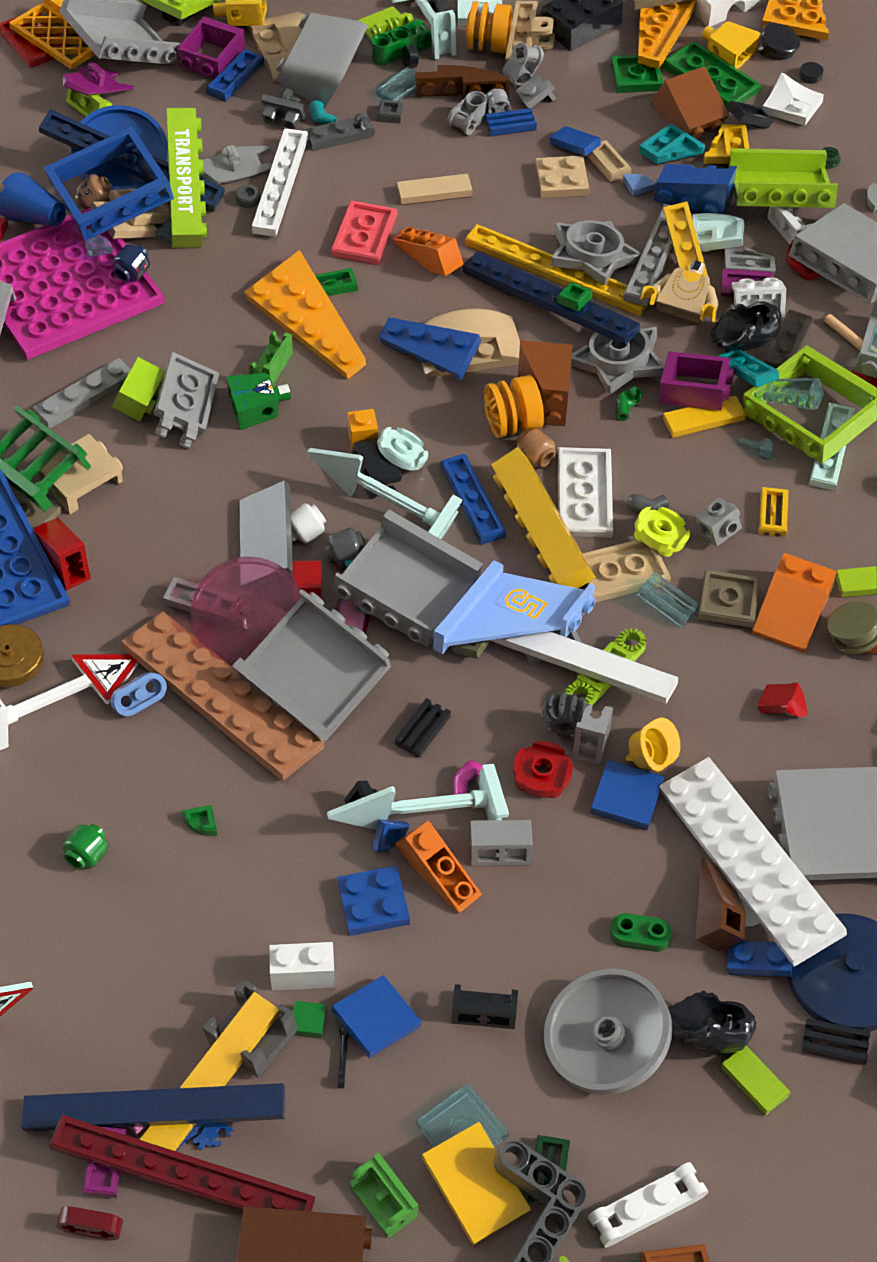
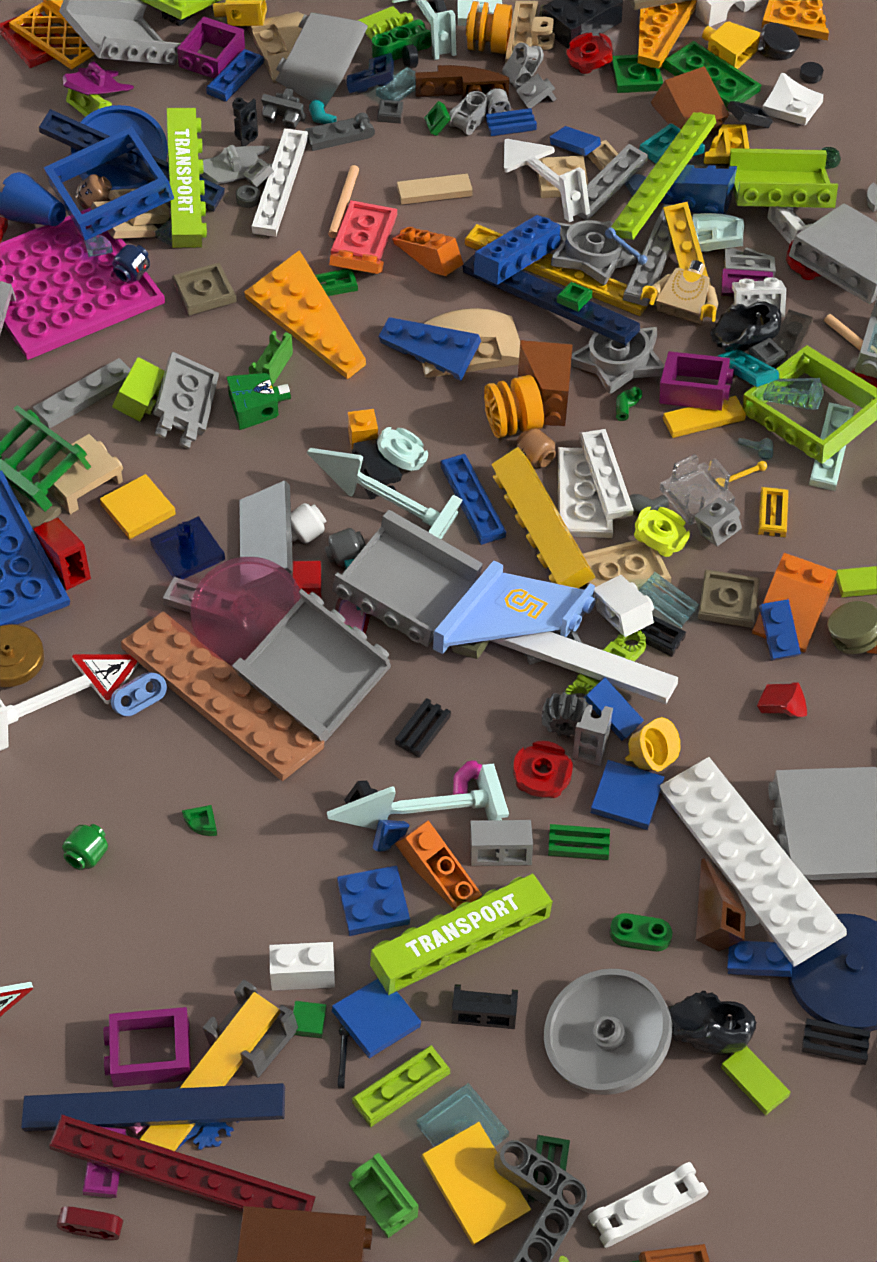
(137, 506): none -> yellow tile
(148, 1072): none -> magenta window
(187, 548): none -> clear blue tile
(204, 289): none -> dark tan plate
(246, 120): none -> black hinge
(258, 172): none -> light grey tile
(343, 201): none -> light nougat bar
(366, 263): none -> orange plate
(379, 73): none -> dark blue plate
(400, 1086): none -> lime tile
(437, 118): none -> green tile
(460, 933): none -> lime brick
(517, 249): none -> blue brick
(571, 184): none -> white piece
(579, 837): none -> green tile
(599, 55): none -> red plate
(606, 474): none -> white tile
(611, 233): none -> medium blue hinge
(613, 178): none -> light grey plate
(623, 605): none -> white brick
(624, 716): none -> blue tile
(661, 641): none -> black tile
(663, 175): none -> lime plate
(696, 486): none -> clear panel
(761, 466): none -> yellow hinge
(768, 352): none -> dark grey tile
(779, 629): none -> blue plate

